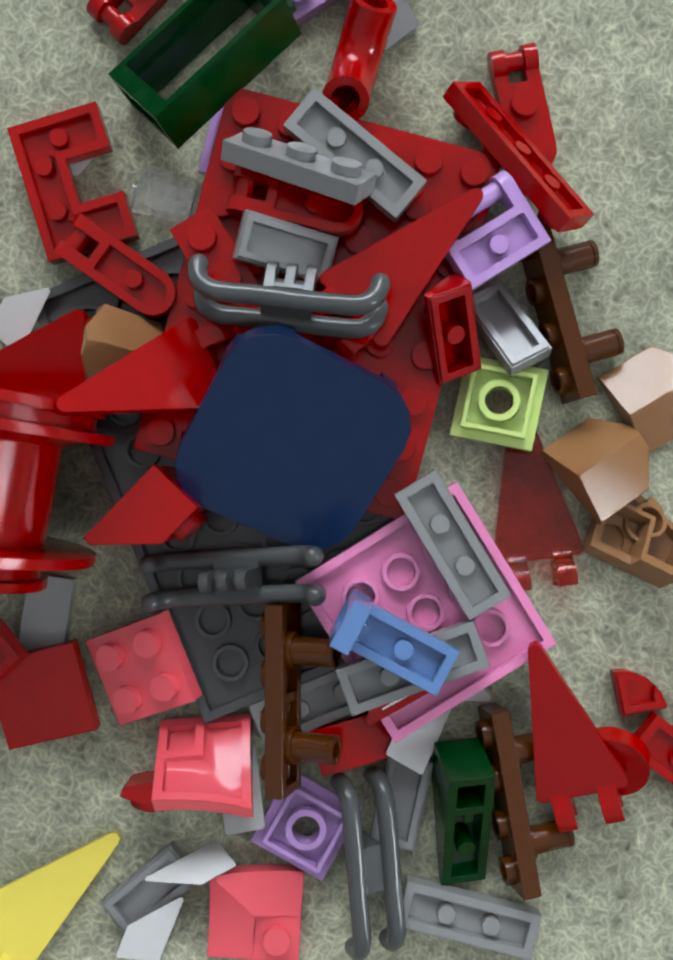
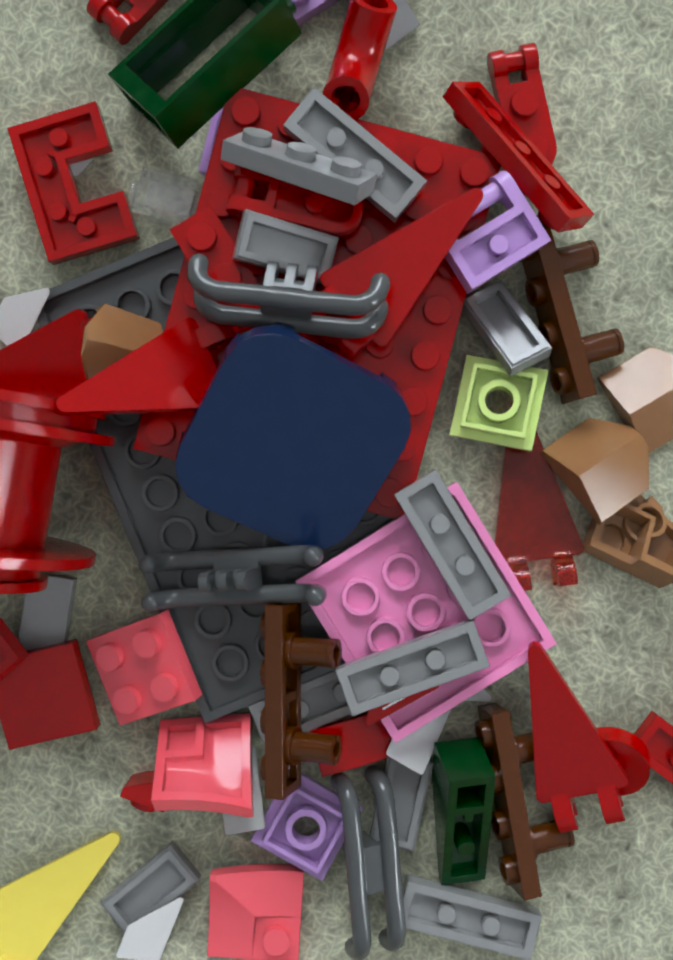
(119, 269): red plate -> none
(150, 513): red slope -> none
(196, 867): white sticker -> none
(392, 643): medium blue bracket -> none
(452, 328): red slope -> none
(635, 693): red tile -> none

